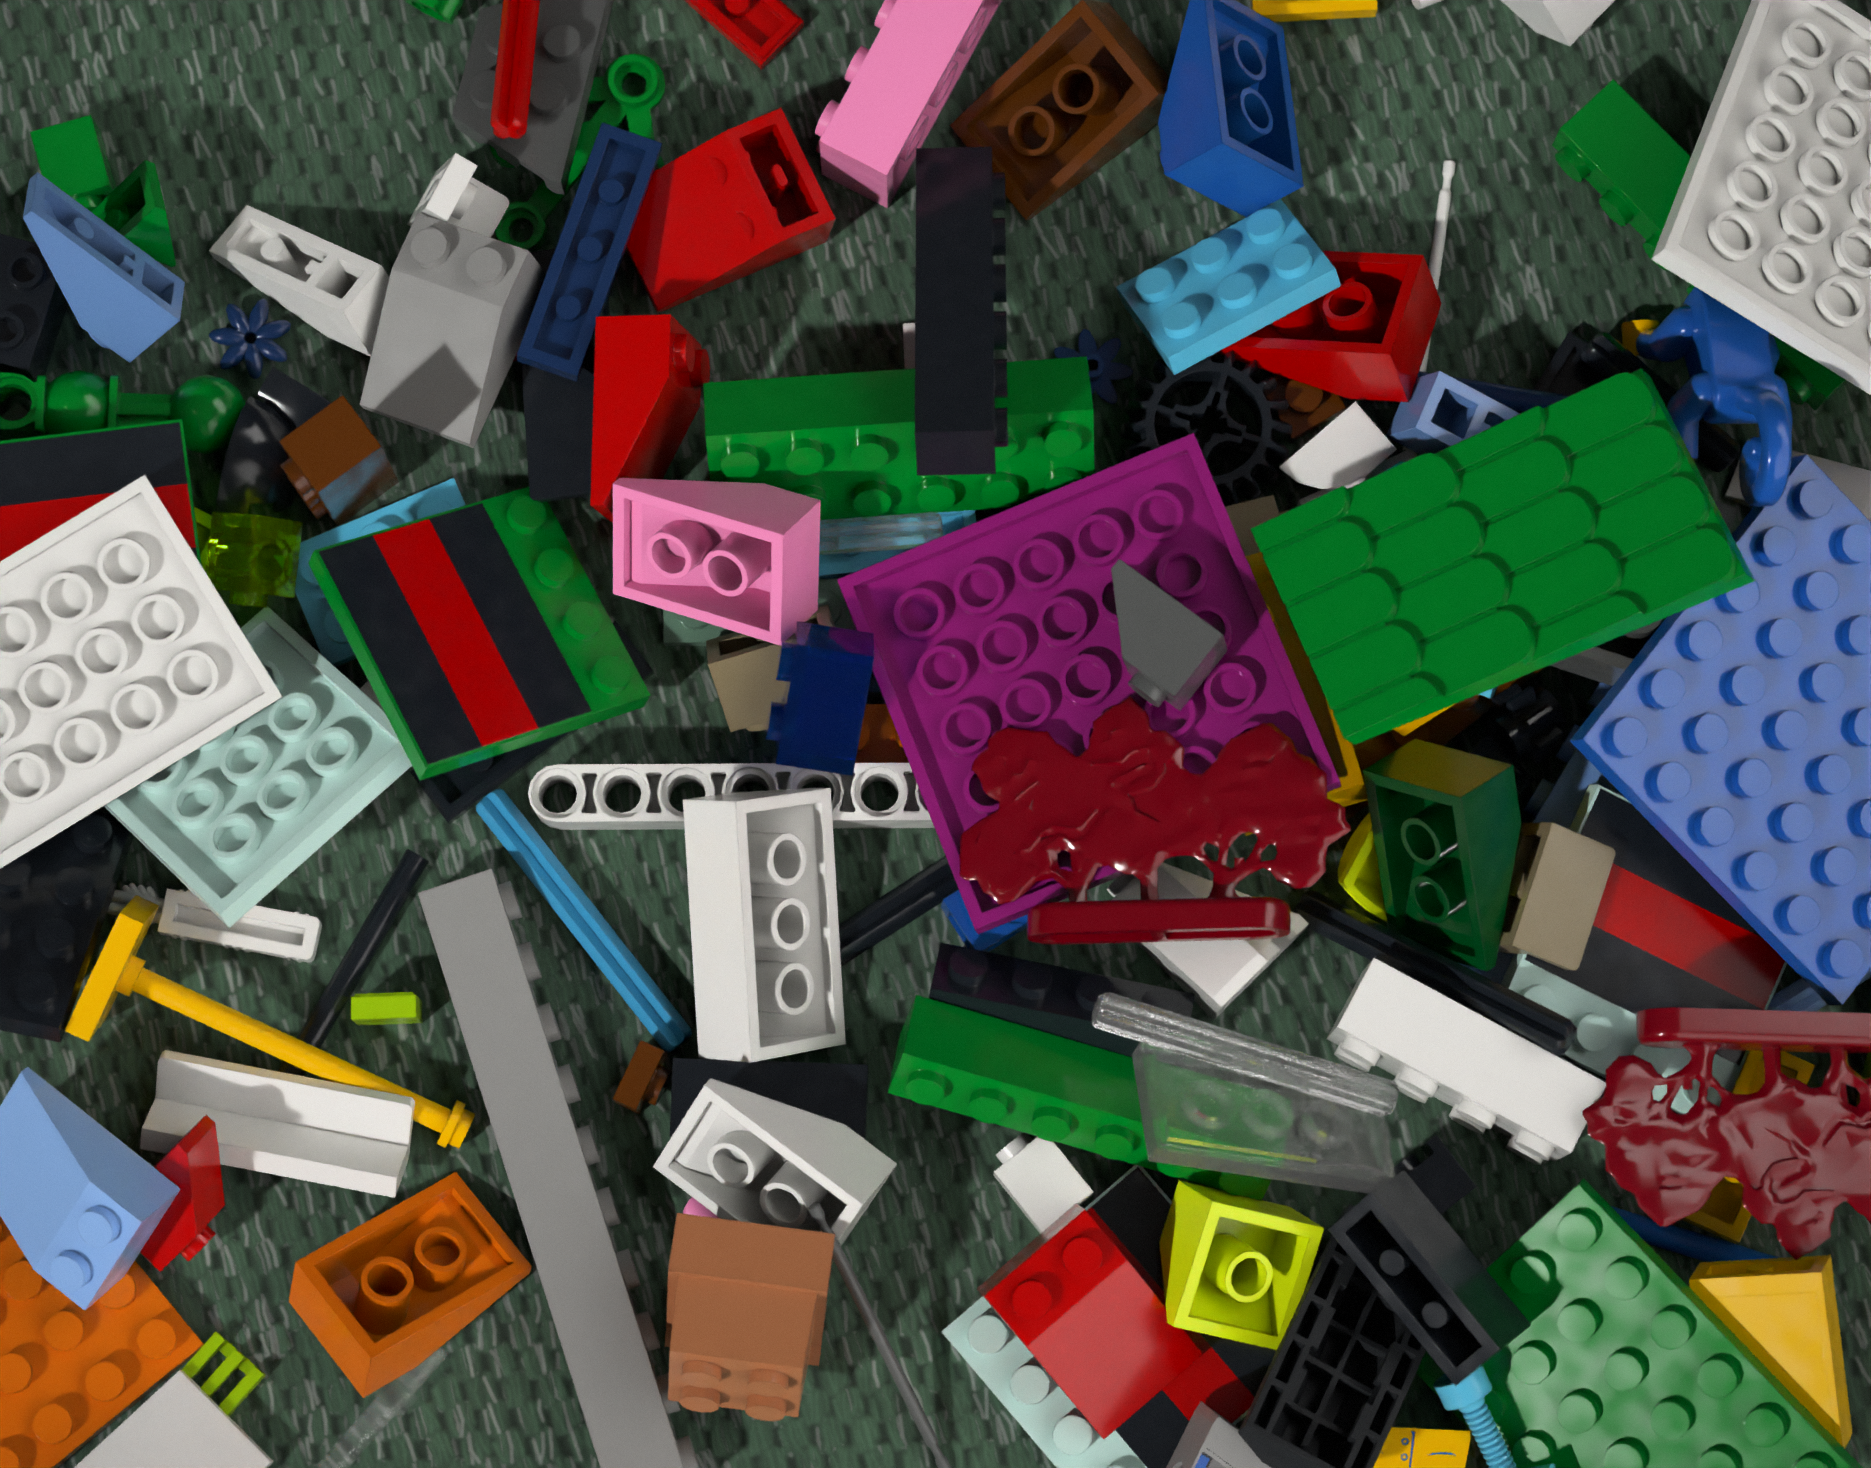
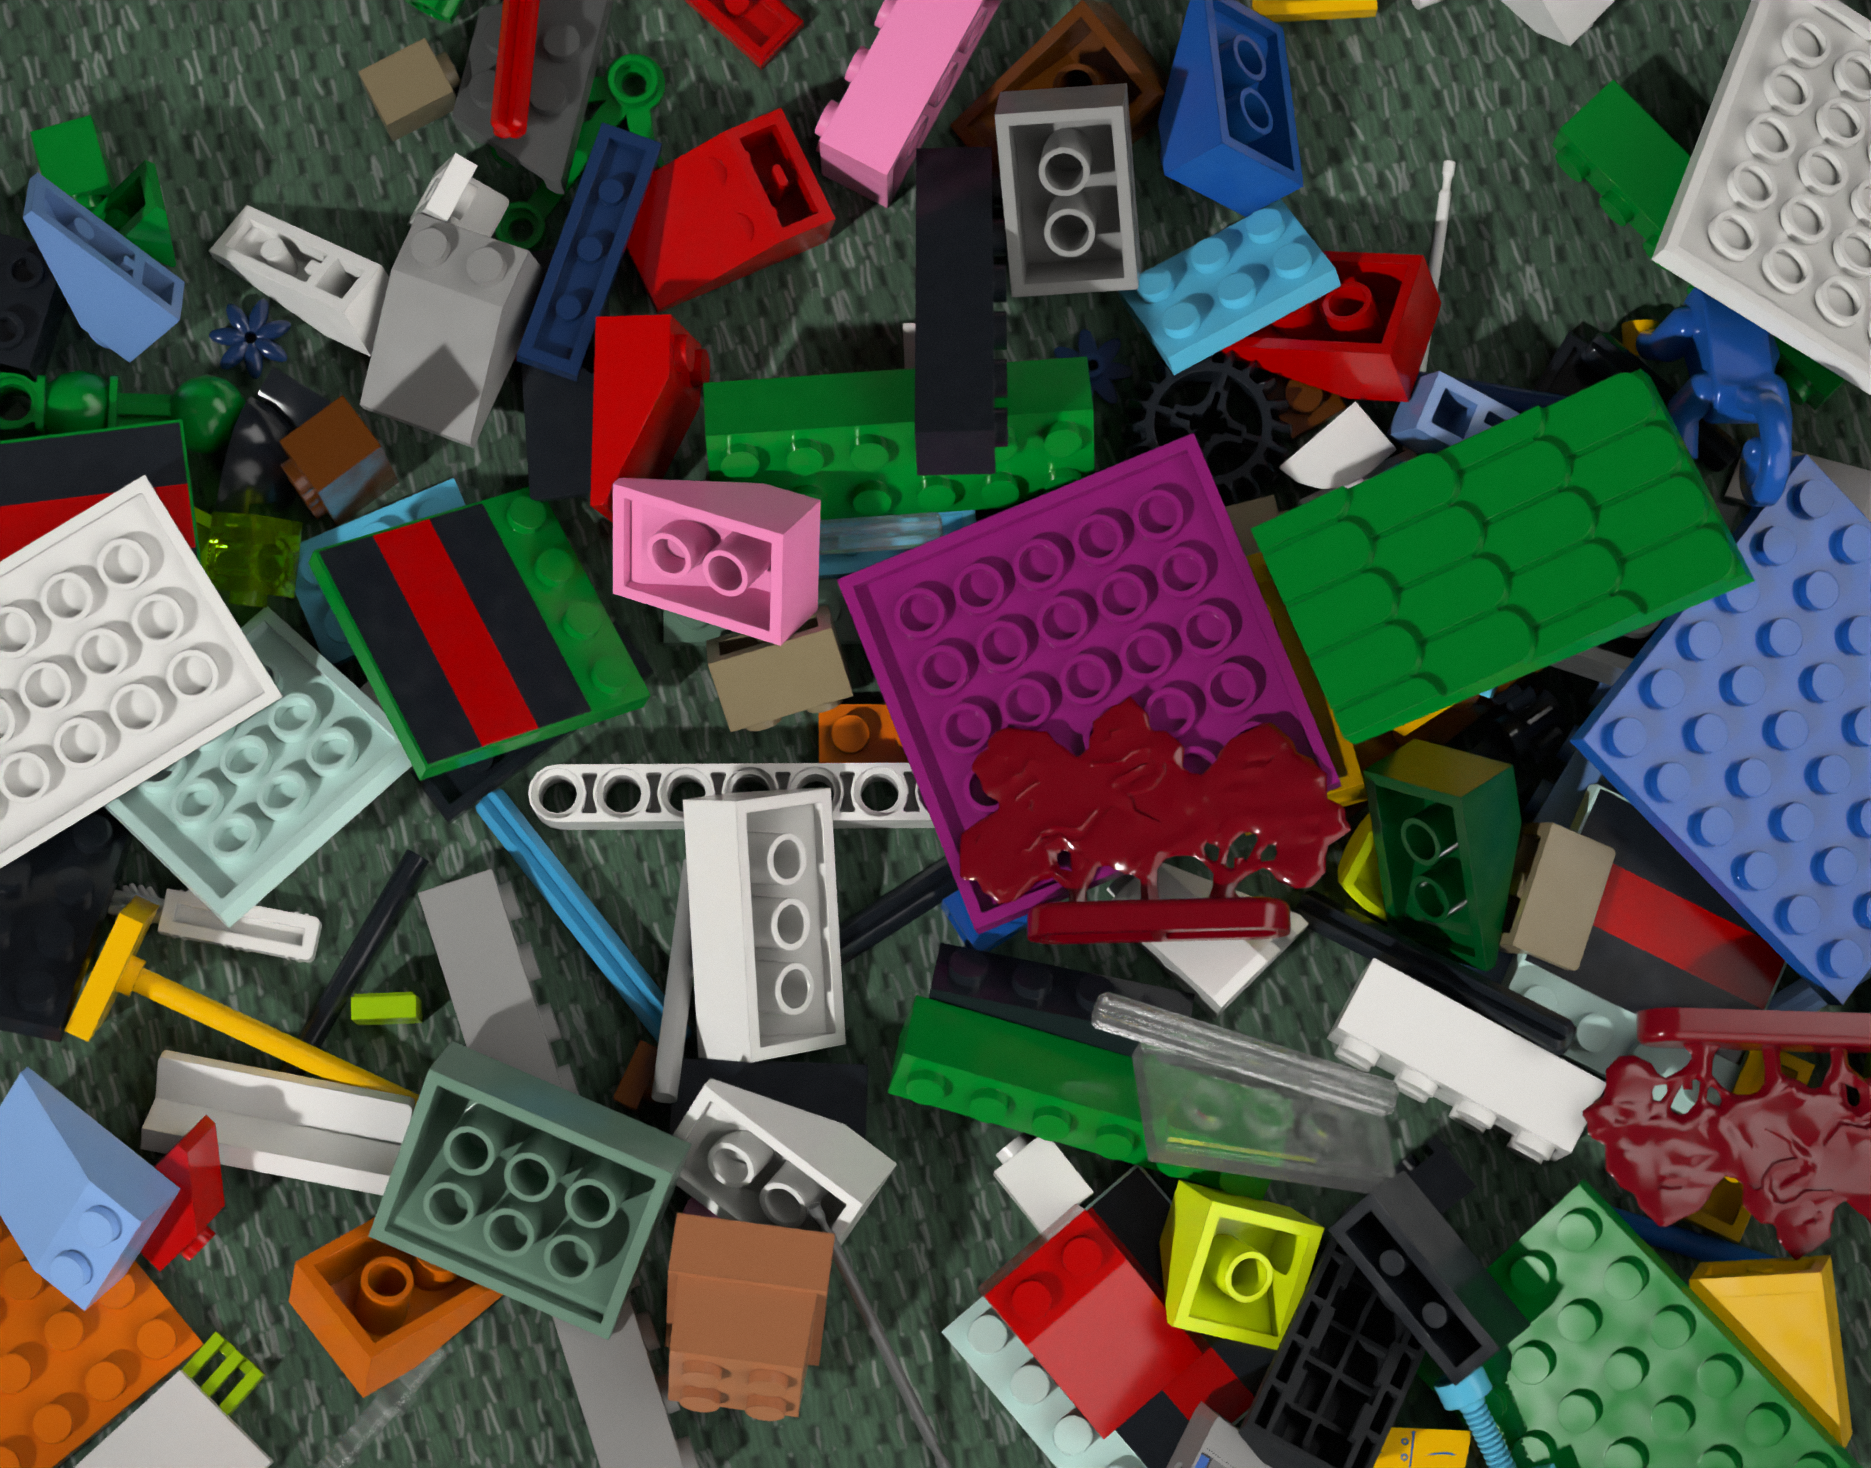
(411, 88): none -> dark tan brick
(528, 1189): none -> sand green slope
(676, 1003): none -> light grey bar
(823, 697): clear blue brick -> none
(1068, 190): none -> light grey brick
(1162, 640): dark grey slope -> none

